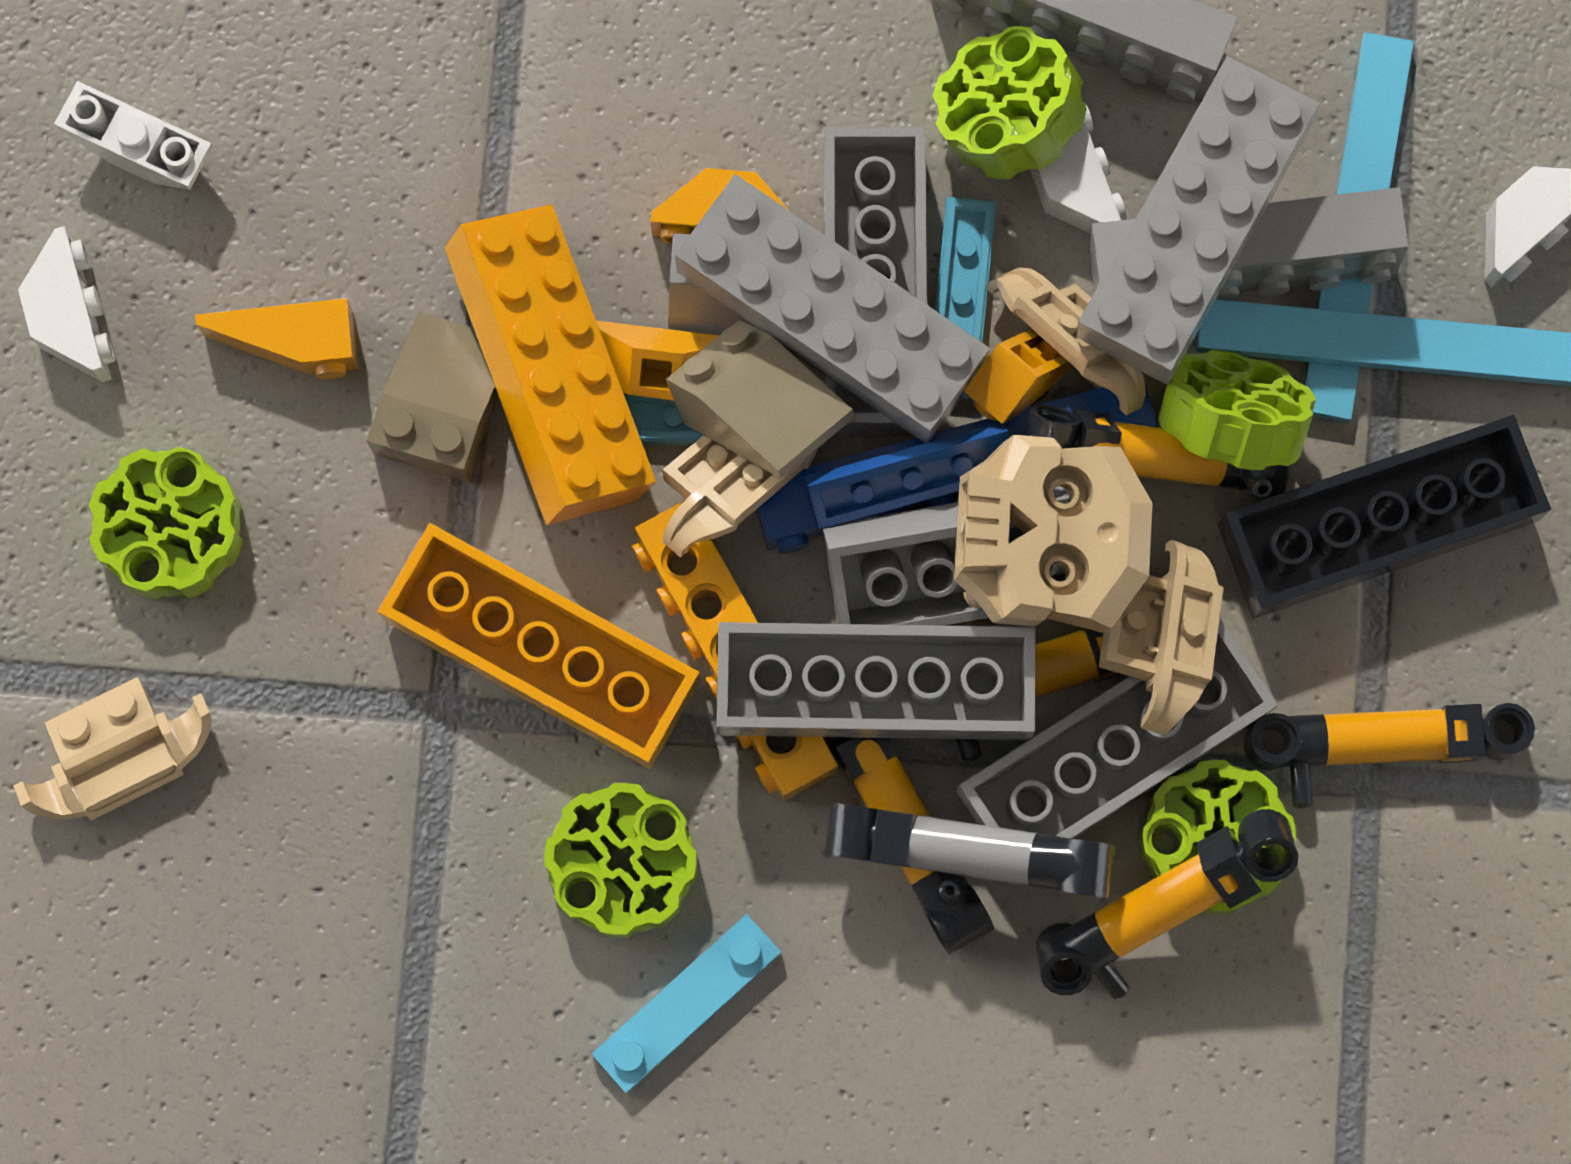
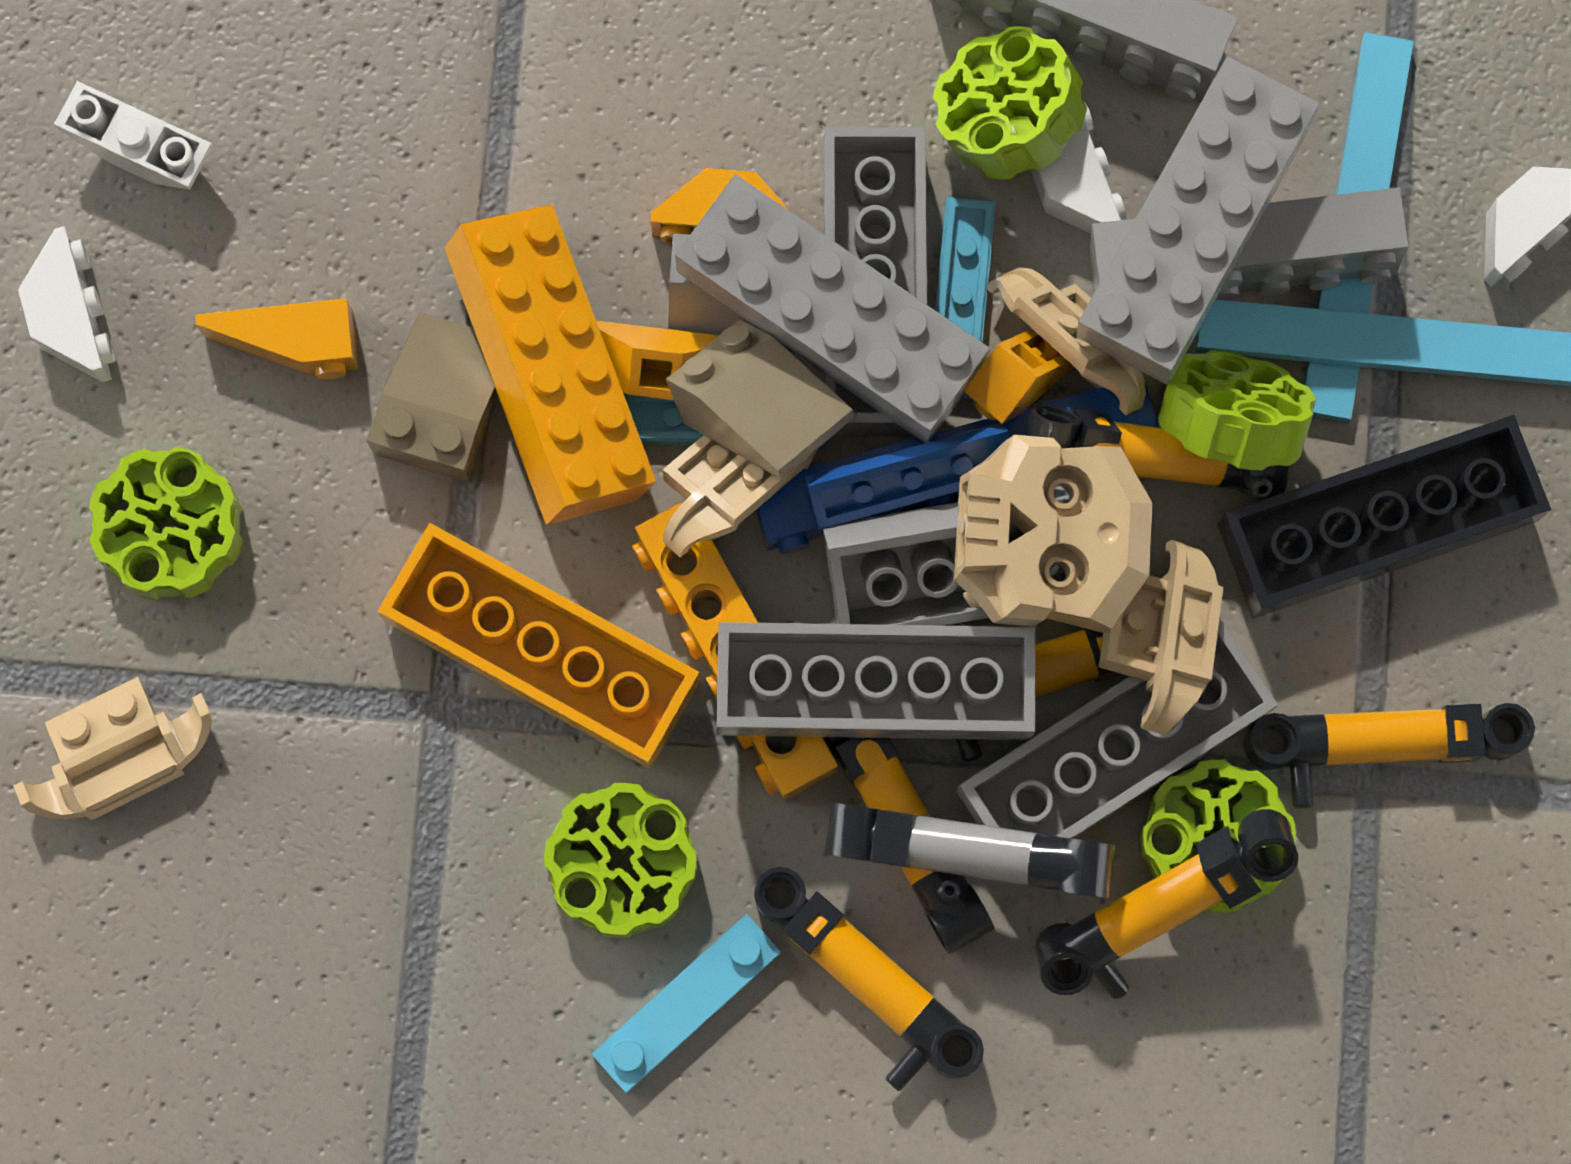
(872, 978): none -> piece

